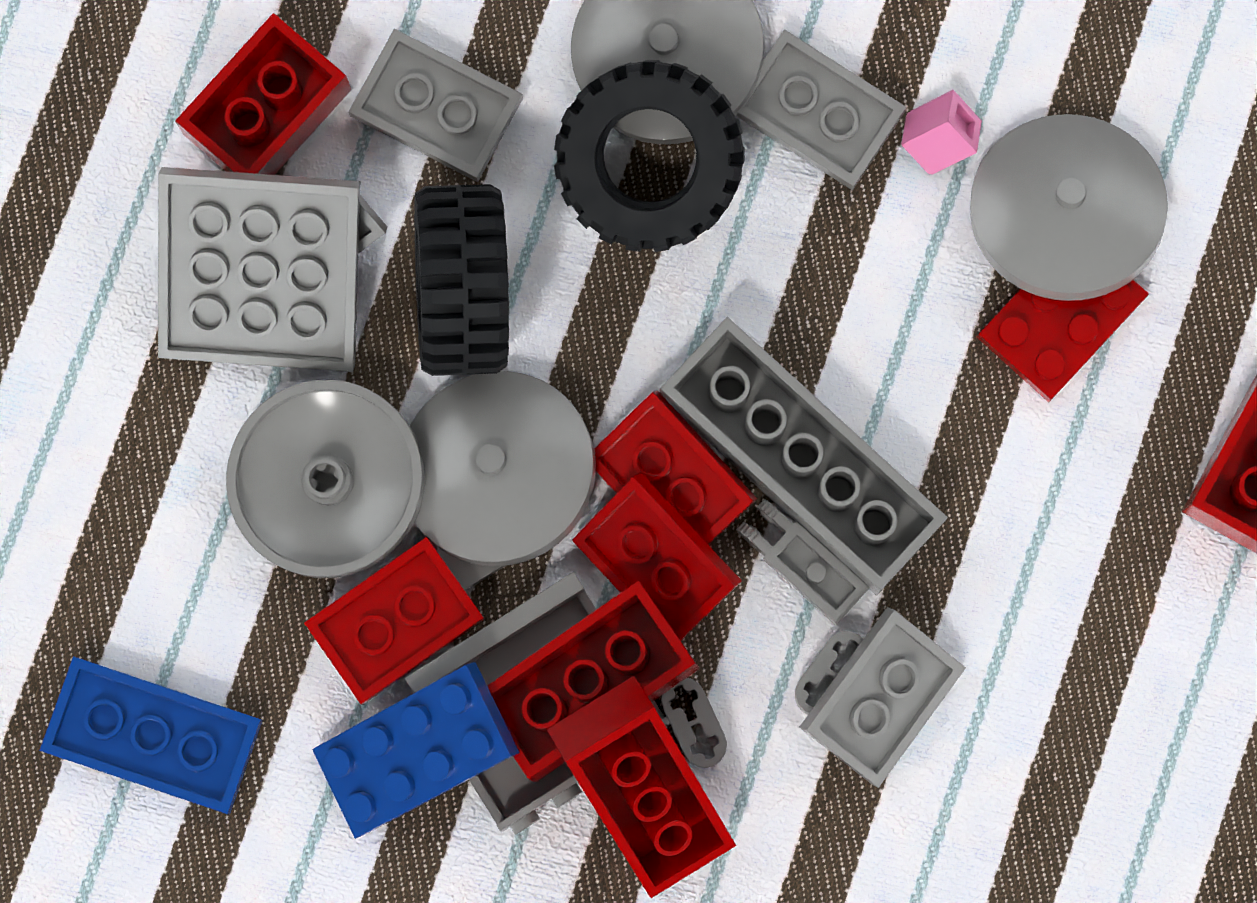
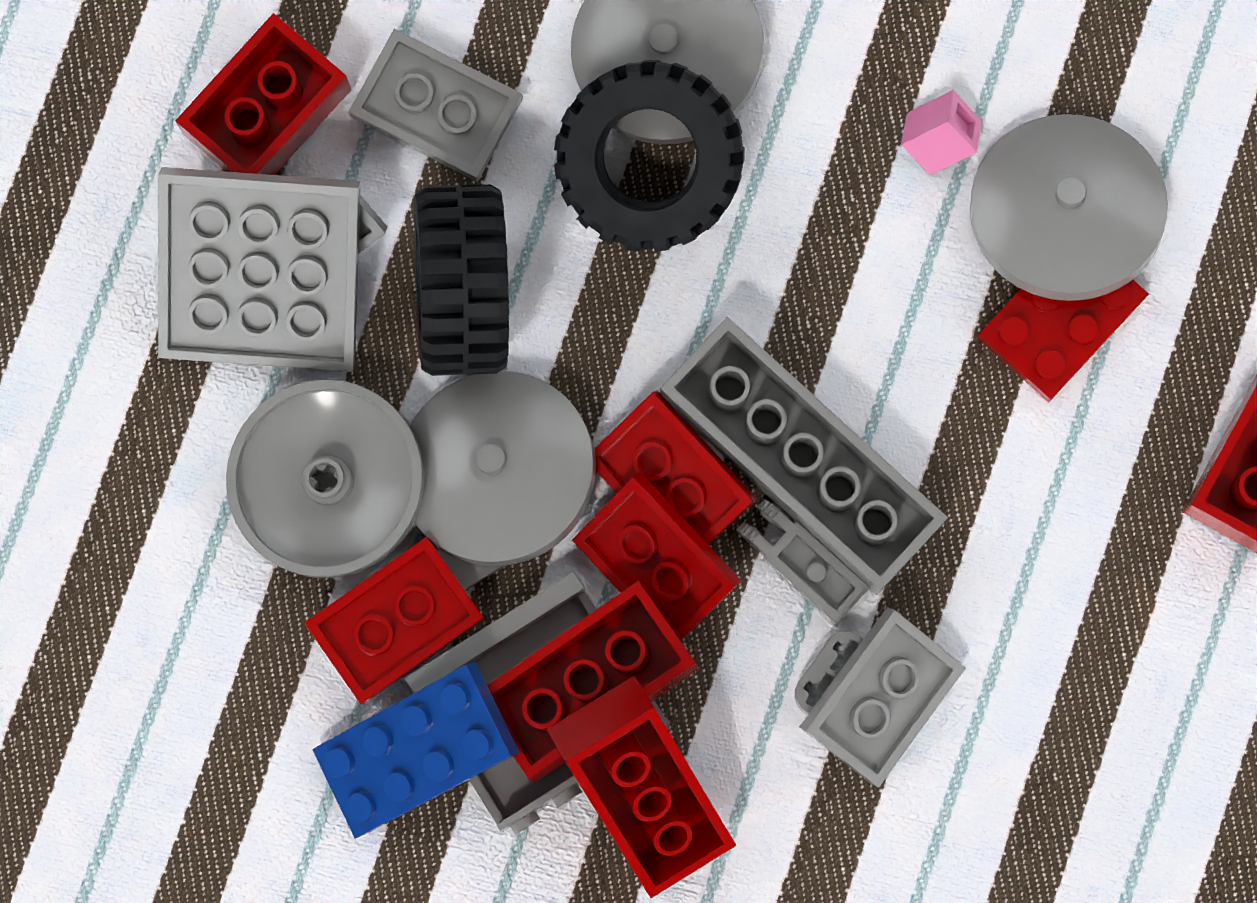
(151, 735): blue plate -> none
(704, 716): light grey beam -> none
(820, 110): light grey plate -> none

